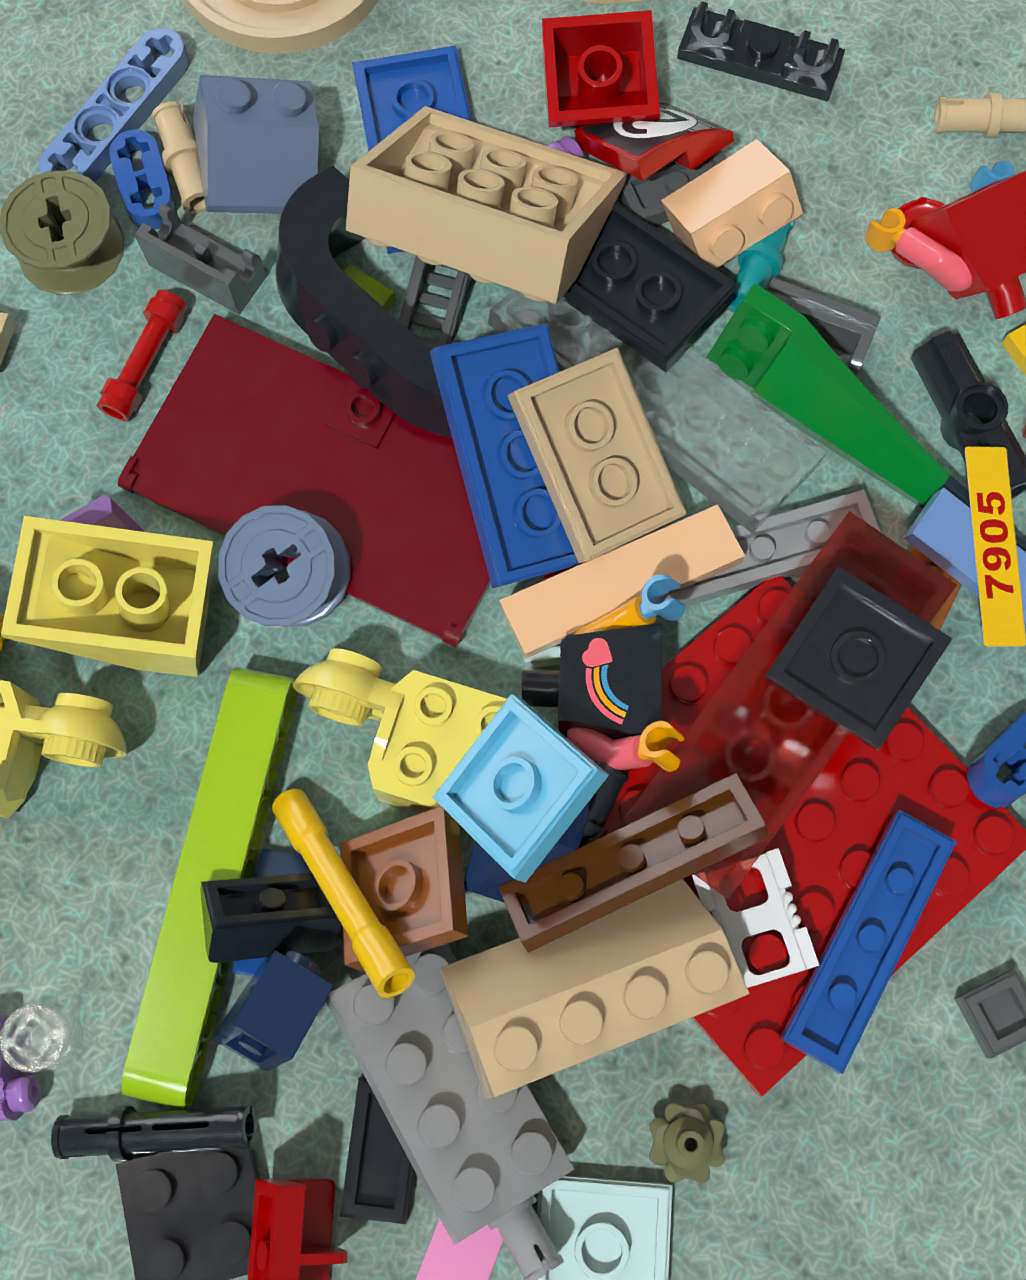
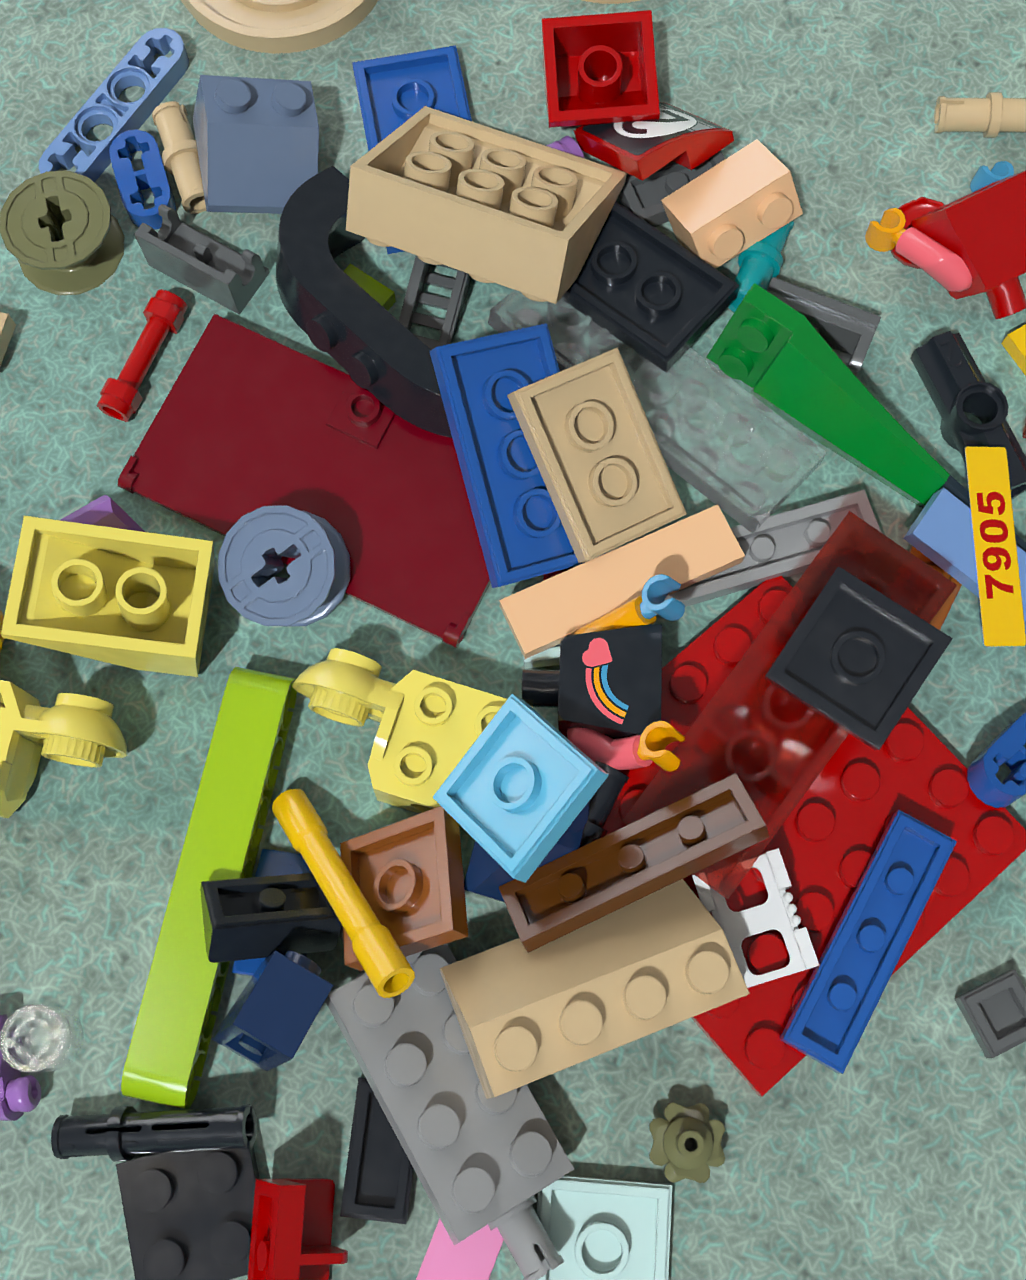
(761, 52): black plate -> none

